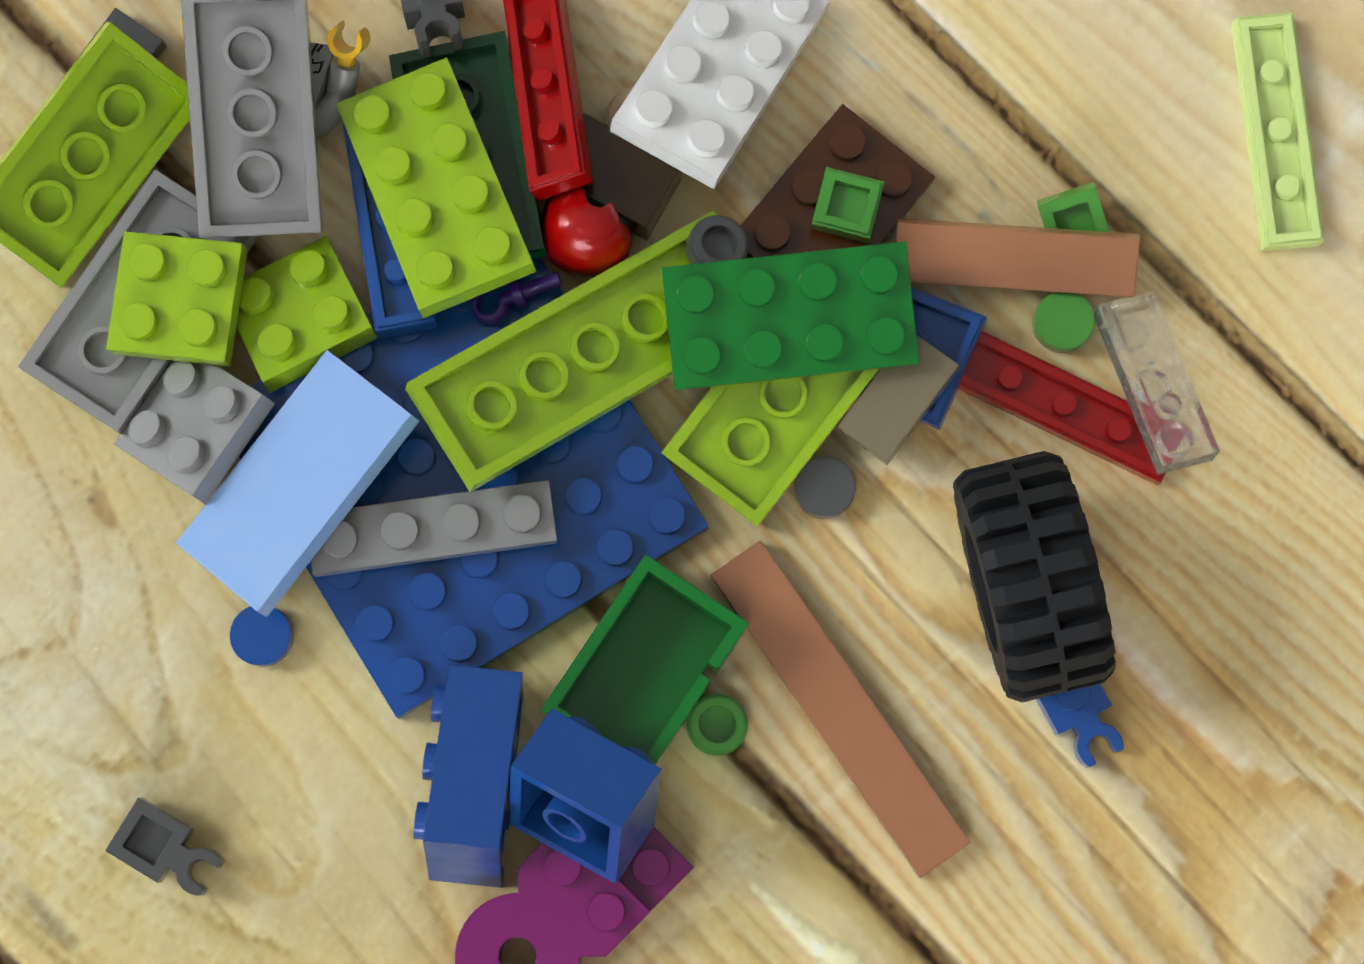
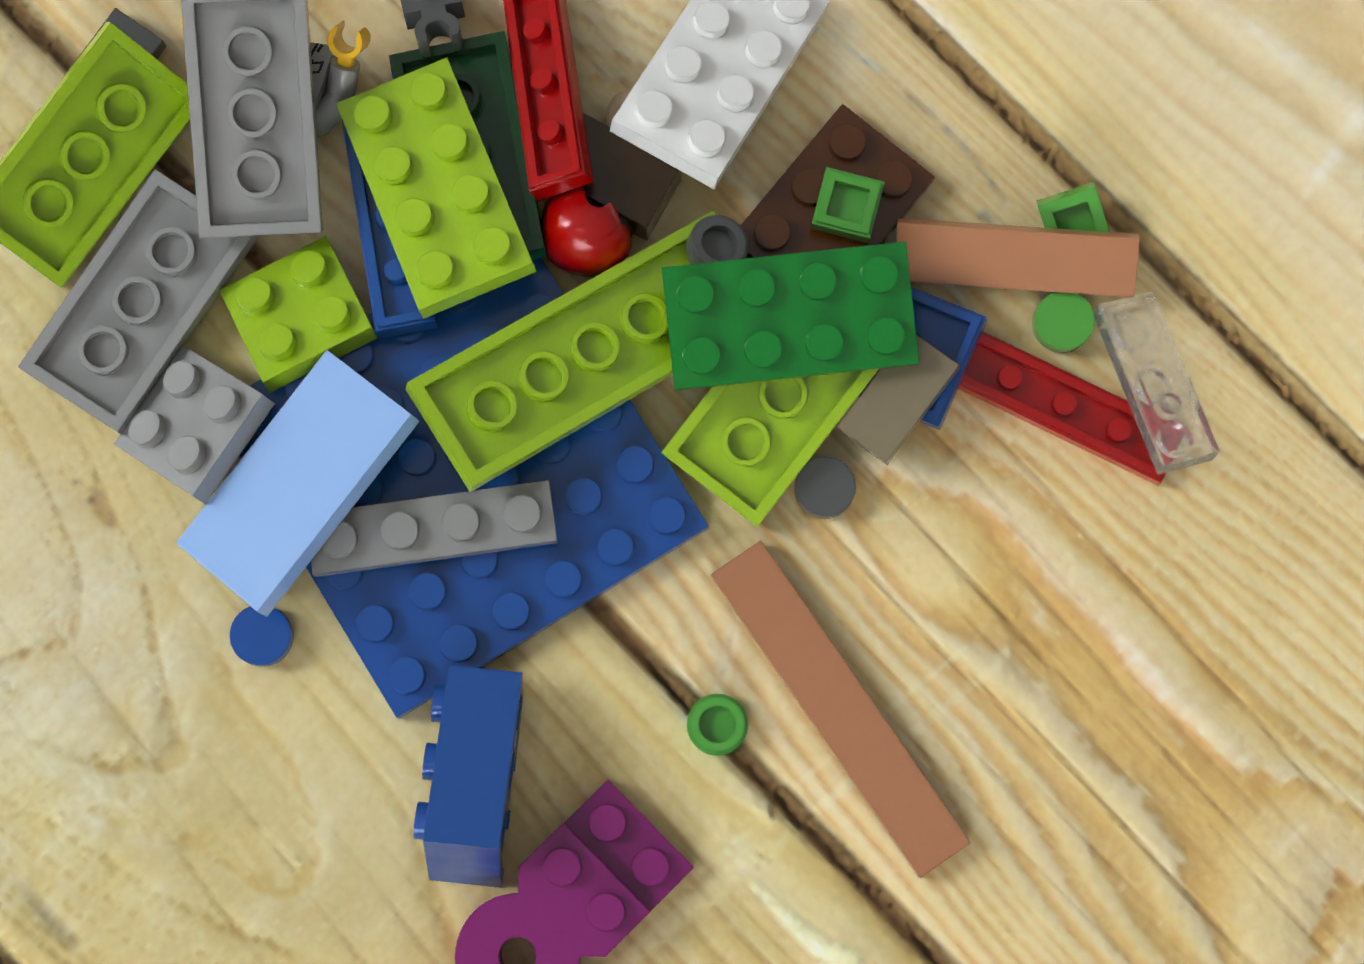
(156, 842): dark grey plate -> none
(177, 298): lime plate -> none
(516, 295): dark purple hand -> none
(584, 794): blue brick -> none
(648, 660): green piece -> none
(1035, 576): black tyre -> none
(1079, 711): blue plate -> none
(1277, 132): yellowish green tile -> none

